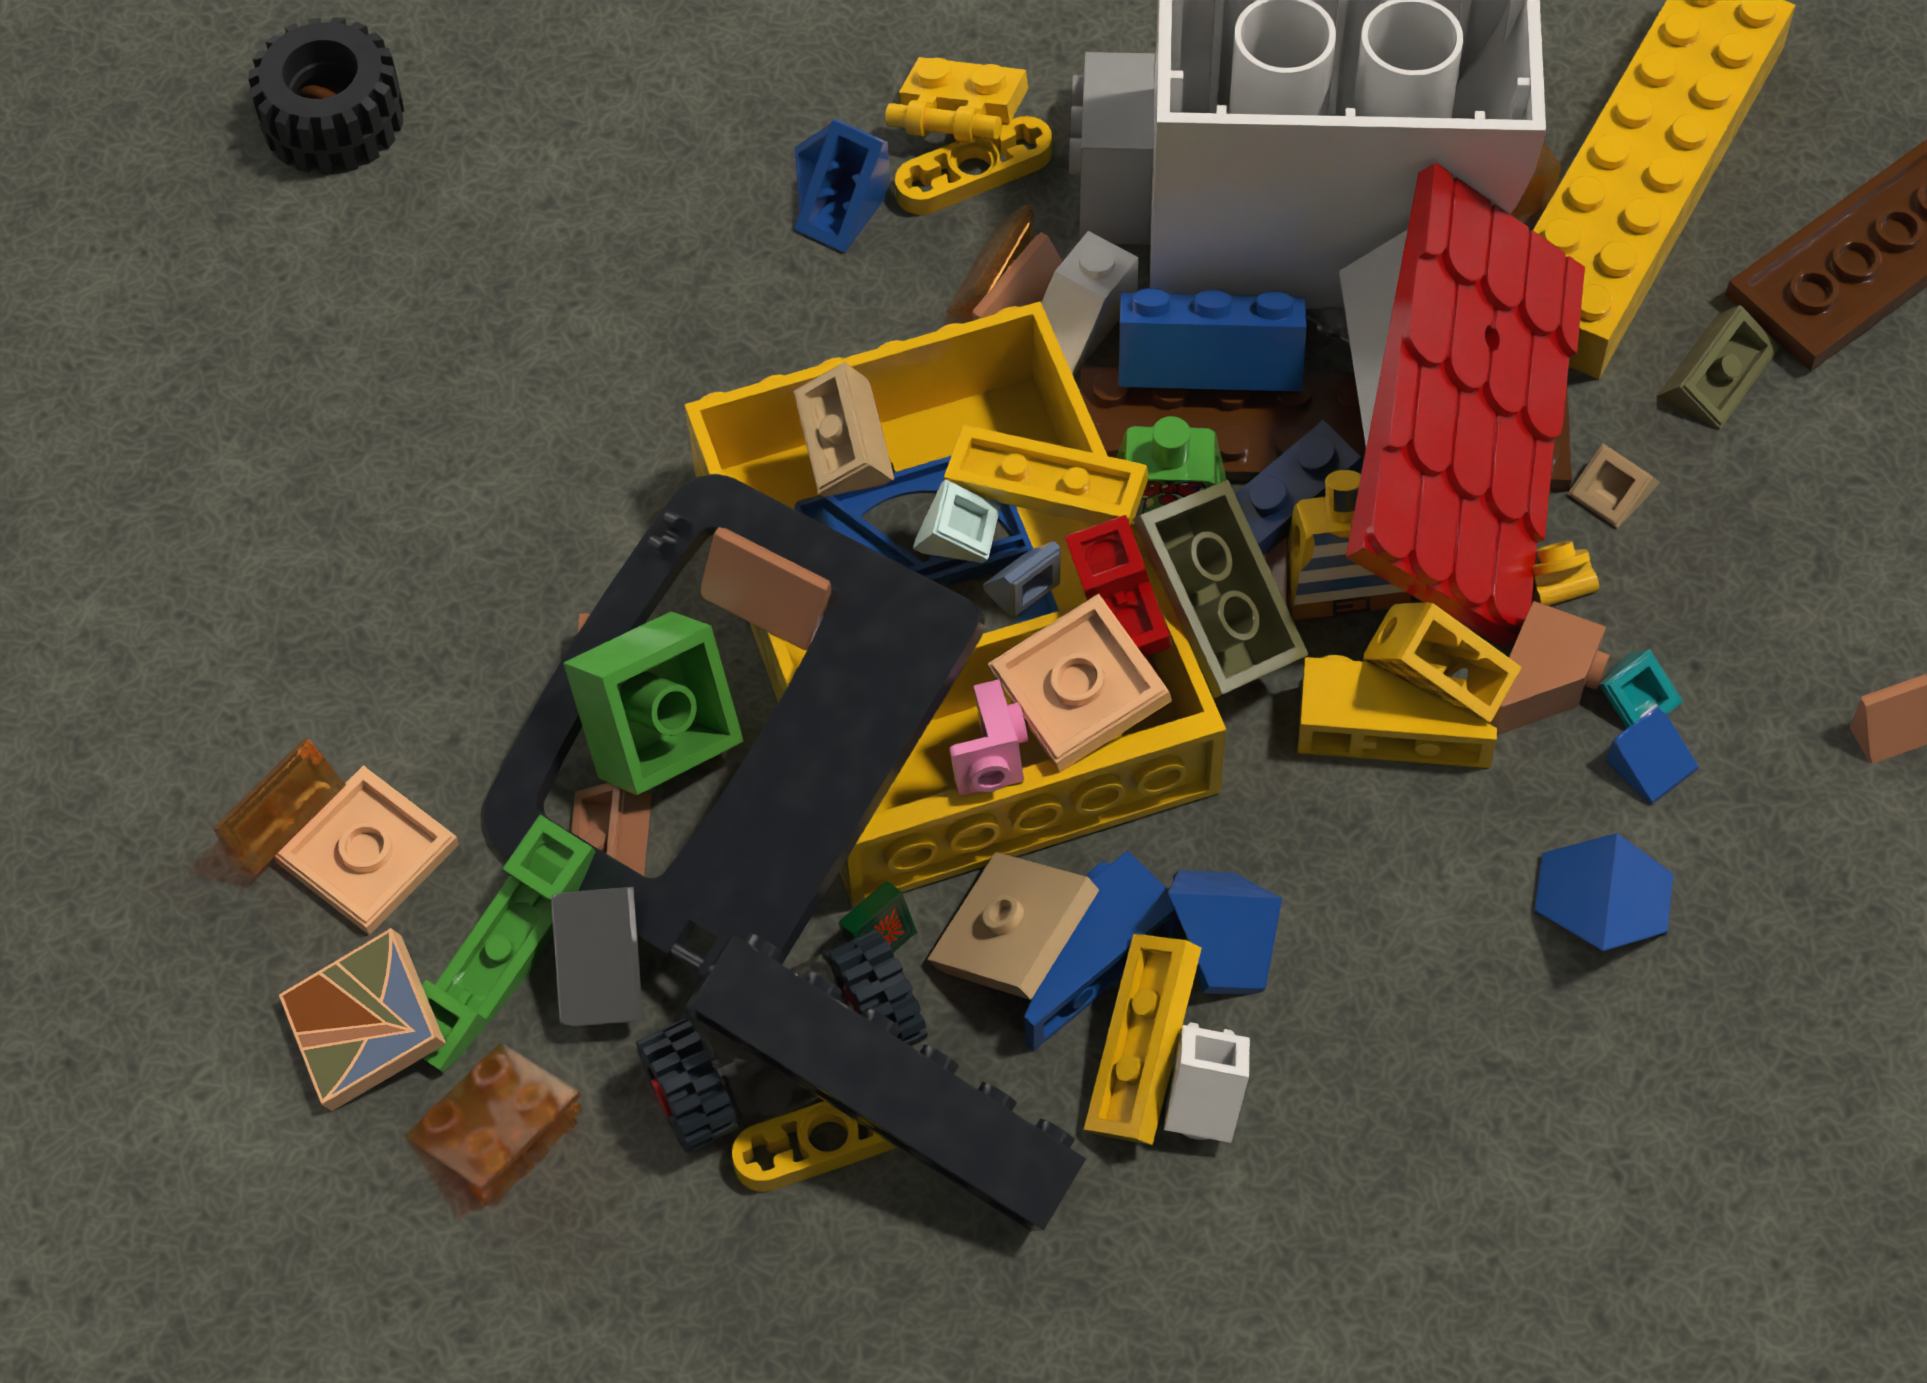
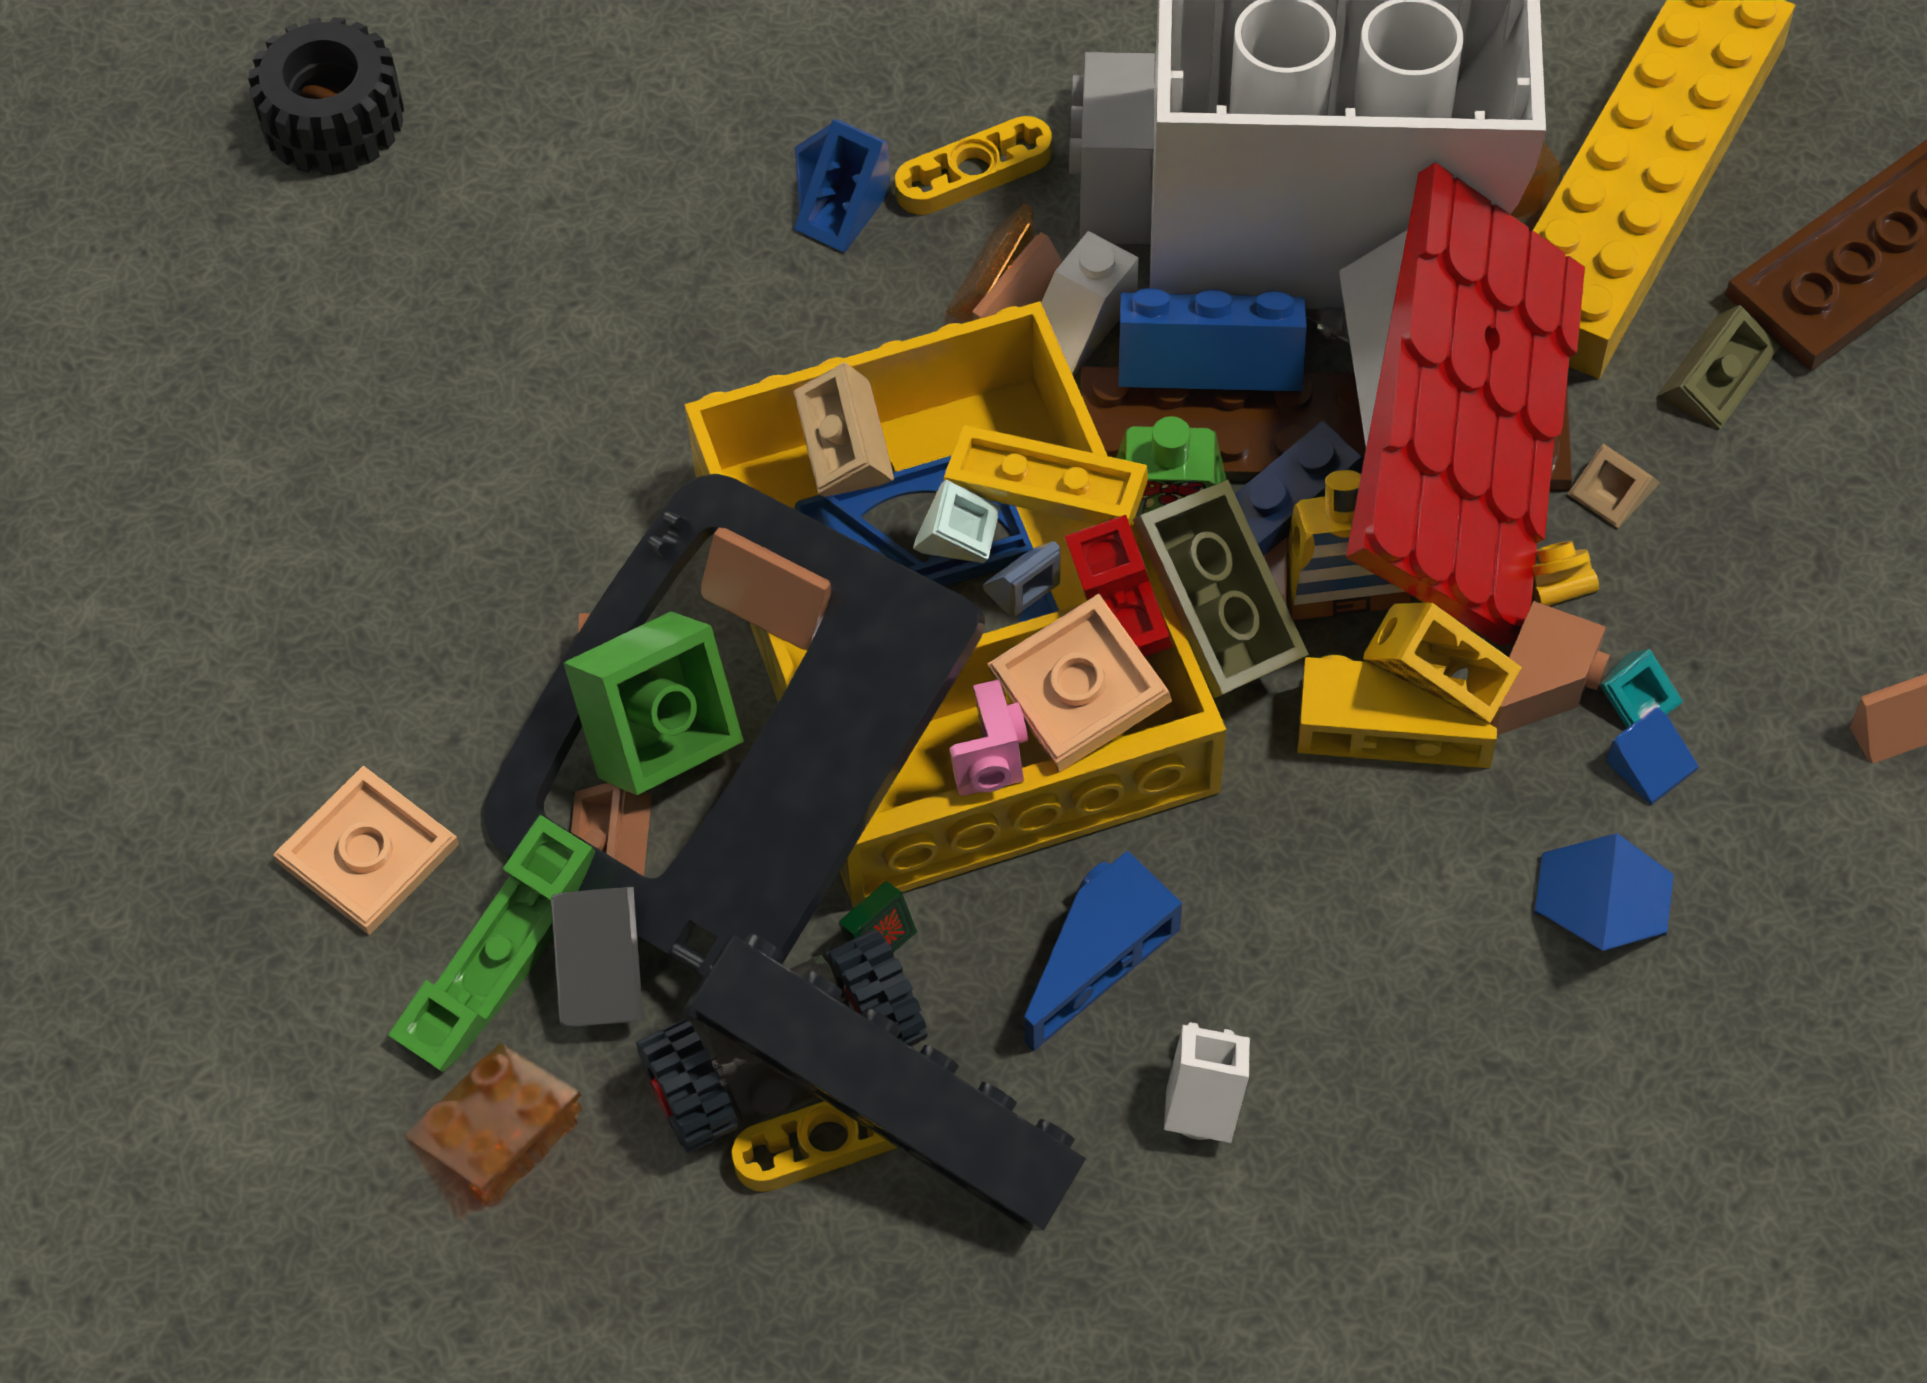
(278, 807): clear orange slope -> none
(361, 1019): tile -> none
(957, 99): yellow plate -> none
(1013, 925): tan plate -> none
(1142, 1038): yellow plate -> none
(1233, 926): blue slope -> none

